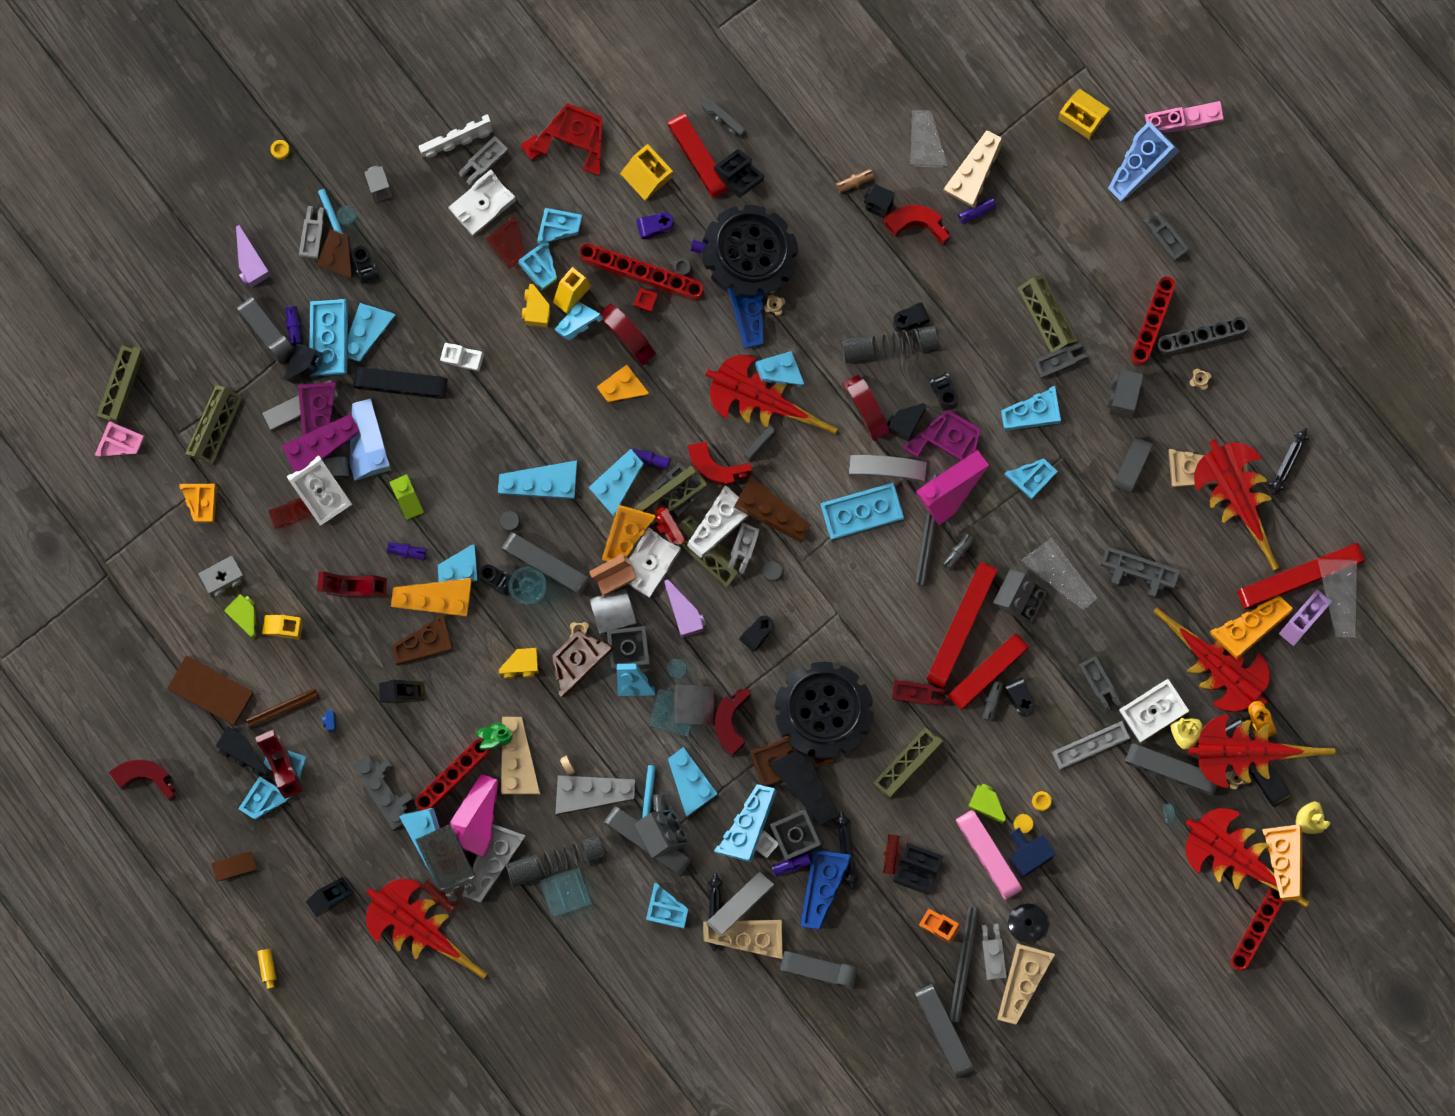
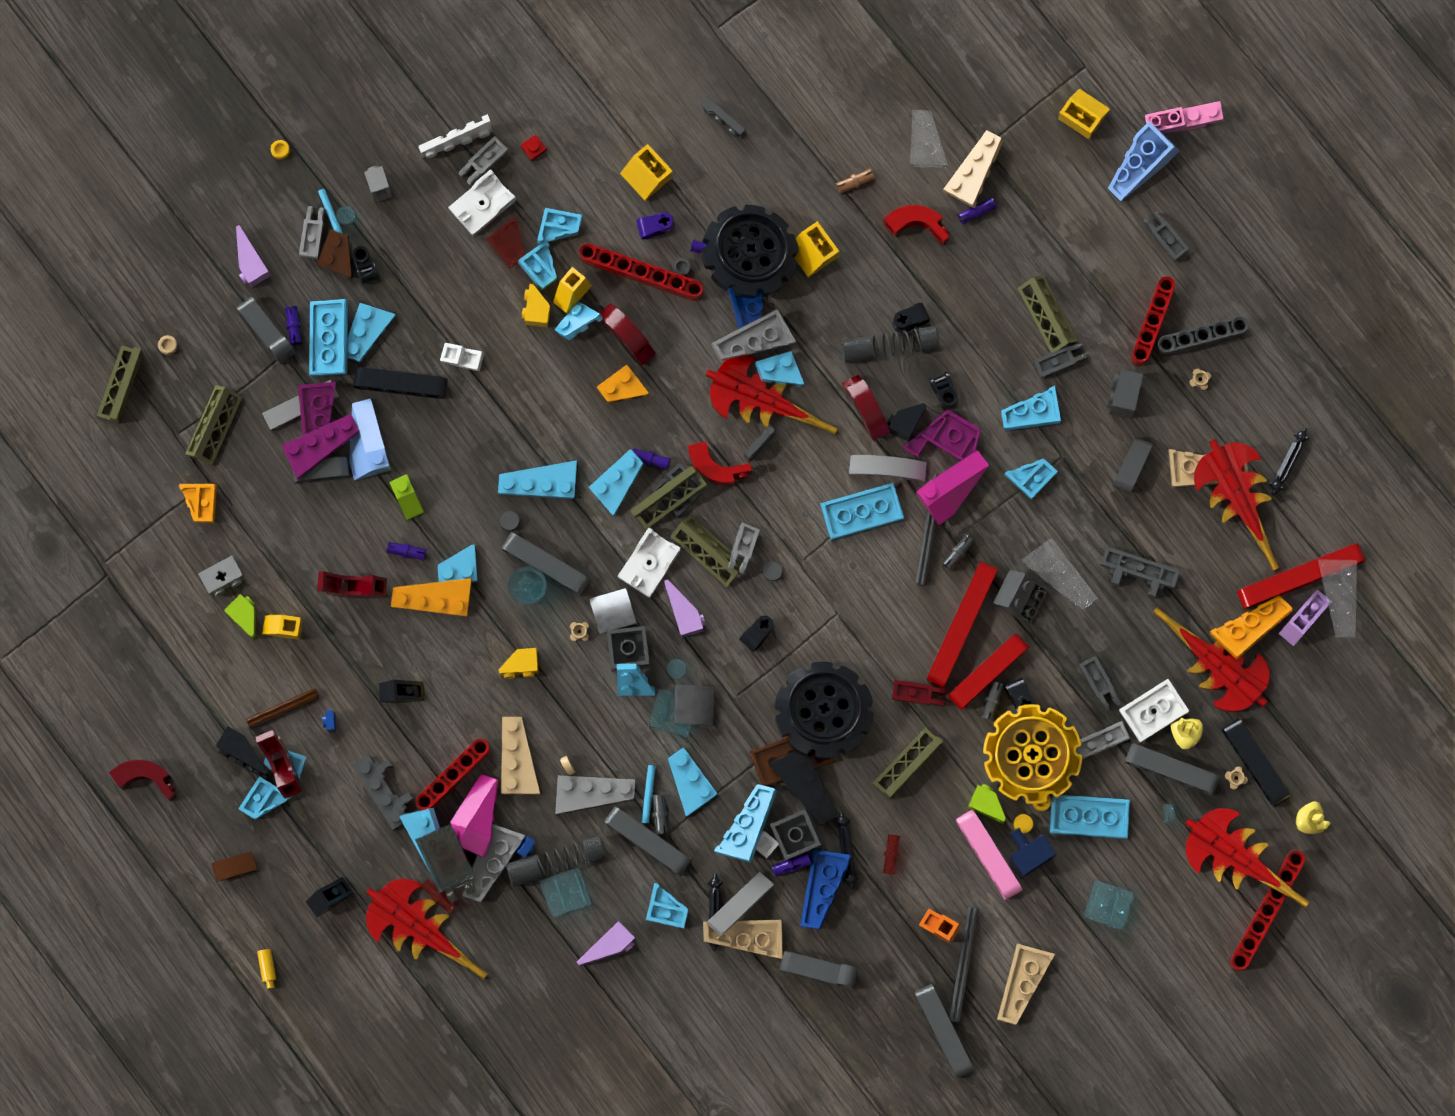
(119, 441): bright pink wing -> none
(167, 345): none -> tan tile
(210, 690): reddish brown tile -> none
(289, 513): clear red slope -> none
(302, 363): black slope -> none
(323, 504): white piece -> none
(424, 643): reddish brown wing -> none
(494, 735): green plate -> none
(497, 580): black piece -> none
(526, 847): none -> blue plate
(577, 129): red wing -> none
(577, 659): wing -> none
(611, 944): none -> lavender slope
(613, 574): nougat panel -> none
(625, 531): light orange wing -> none
(645, 300): red plate -> none
(662, 833): dark grey slope -> none
(667, 524): red hinge -> none
(697, 154): red beam -> none
(717, 523): white wing -> none
(726, 735): dark red arch -> none
(738, 173): black slope -> none
(761, 335): none -> light grey wing
(767, 508): reddish brown wing -> none
(779, 303): tan plate -> none
(815, 250): none -> yellow slope
(879, 200): black brick -> none
(917, 869): black slope -> none
(993, 954): light grey hinge -> none
(1017, 923): black dish -> none
(1035, 786): none -> yellow piece
(1089, 816): none -> medium azure tile
(1109, 905): none -> clear light blue slope
(1218, 751): red animal -> none
(1260, 719): light orange piece -> none
(1286, 859): light orange wing -> none

